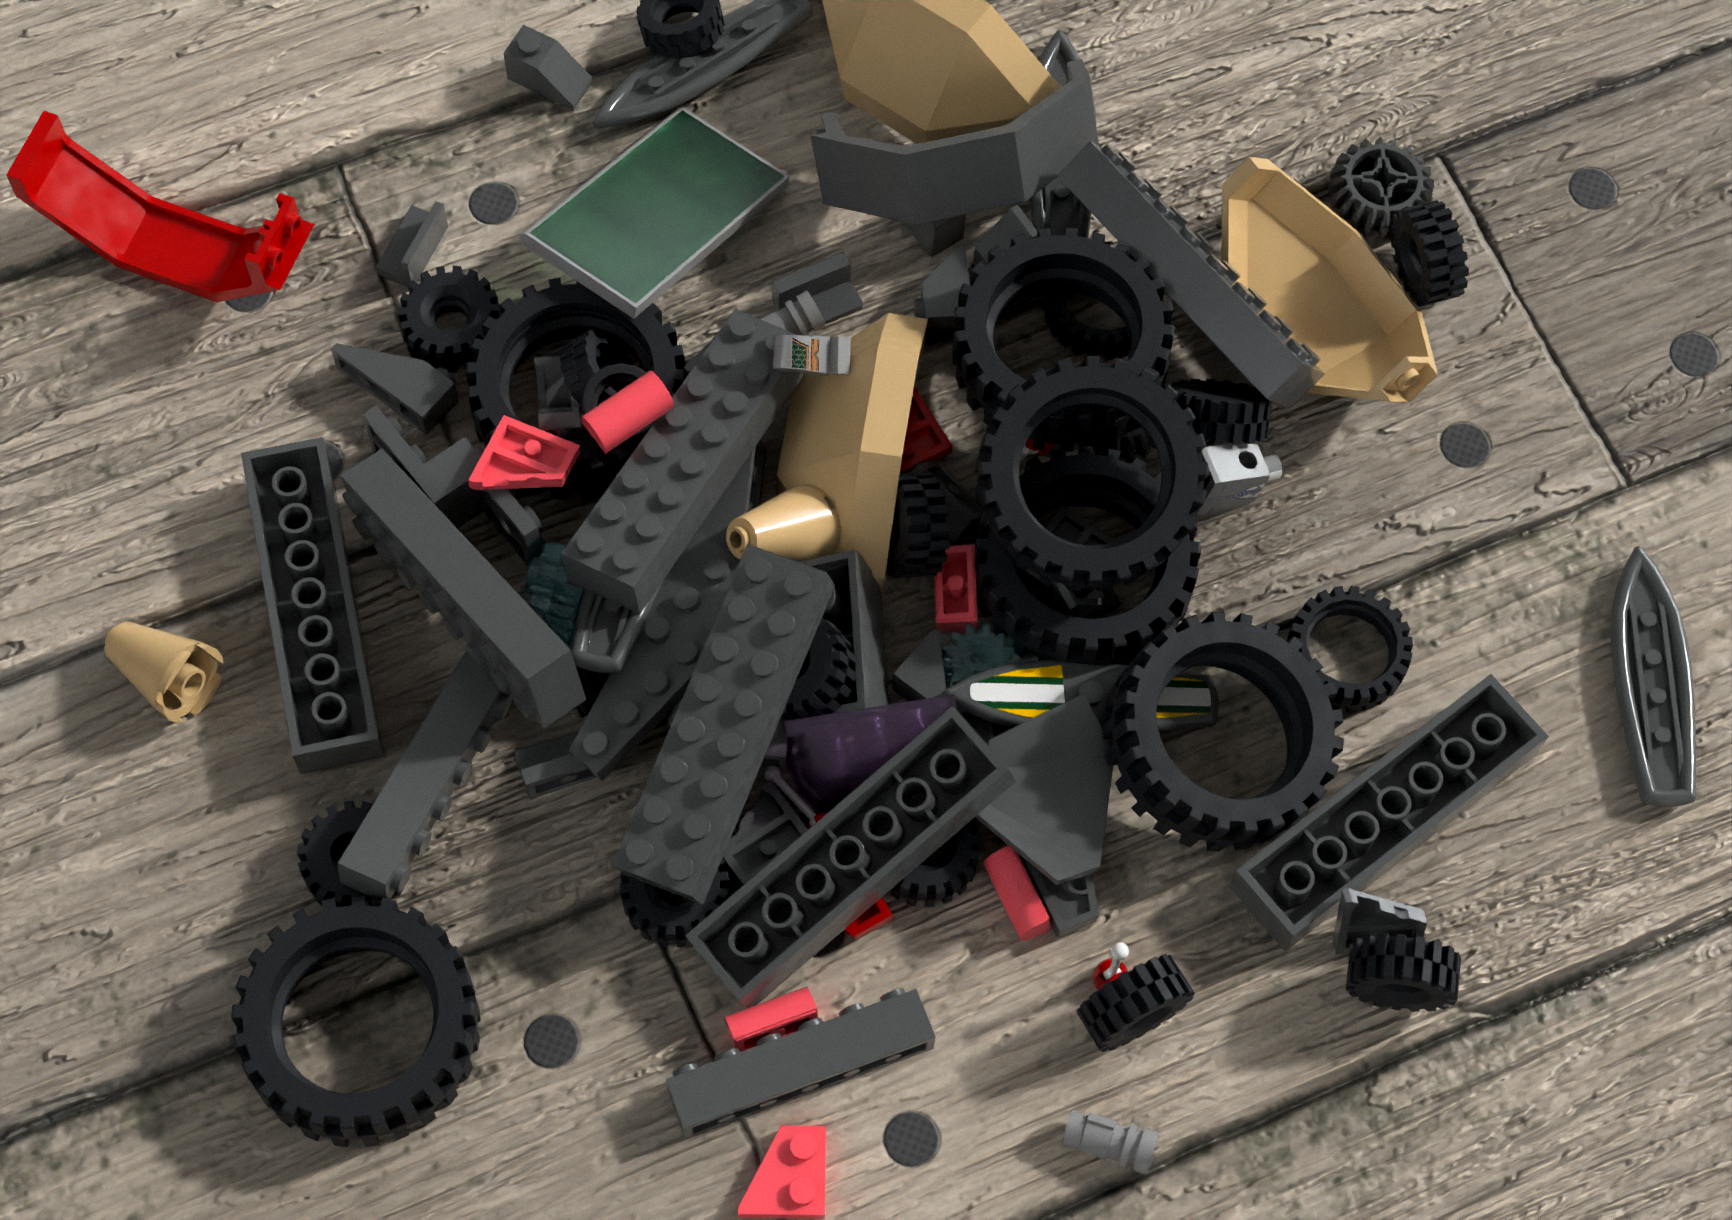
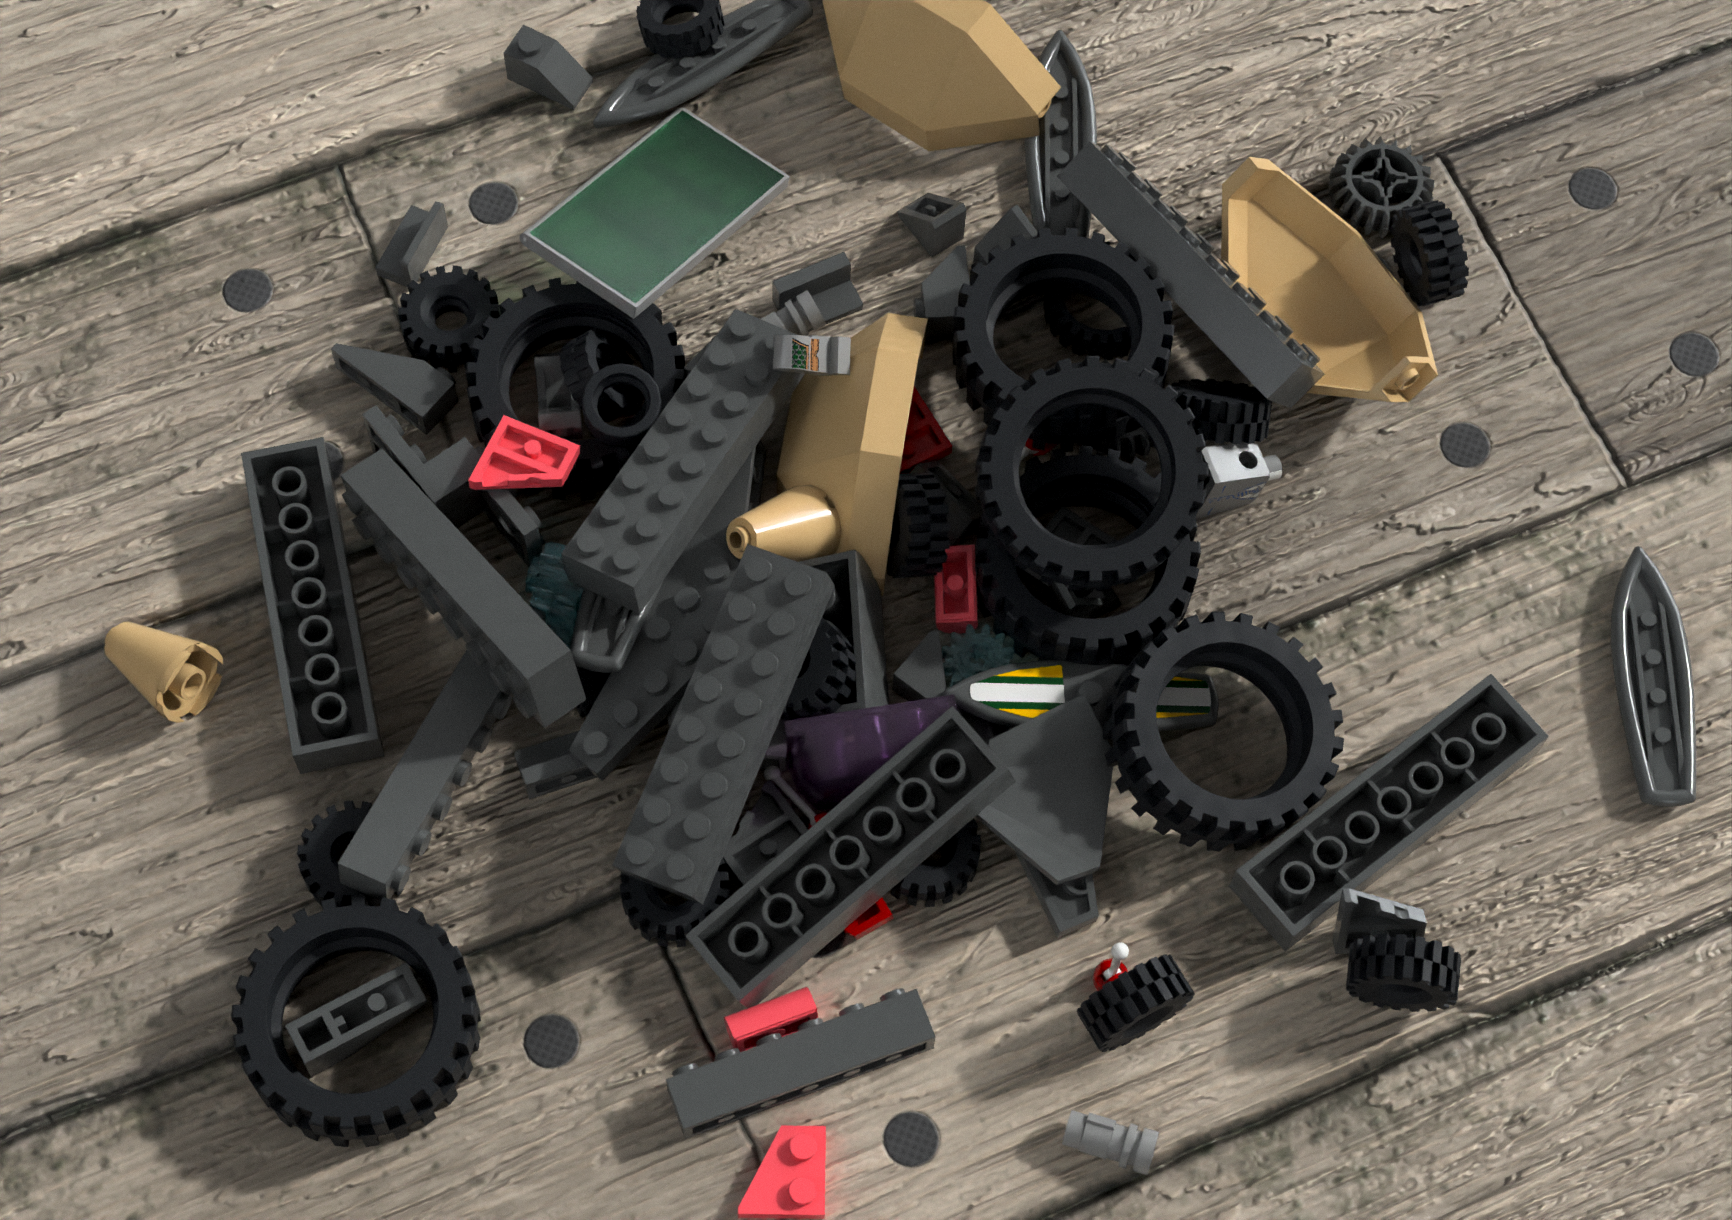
(147, 232): red panel -> none
(355, 1019): none -> dark grey slope
(628, 411): coral brick -> none
(958, 171): dark grey panel -> none
(1017, 893): coral brick -> none
(1384, 620): black tyre -> none

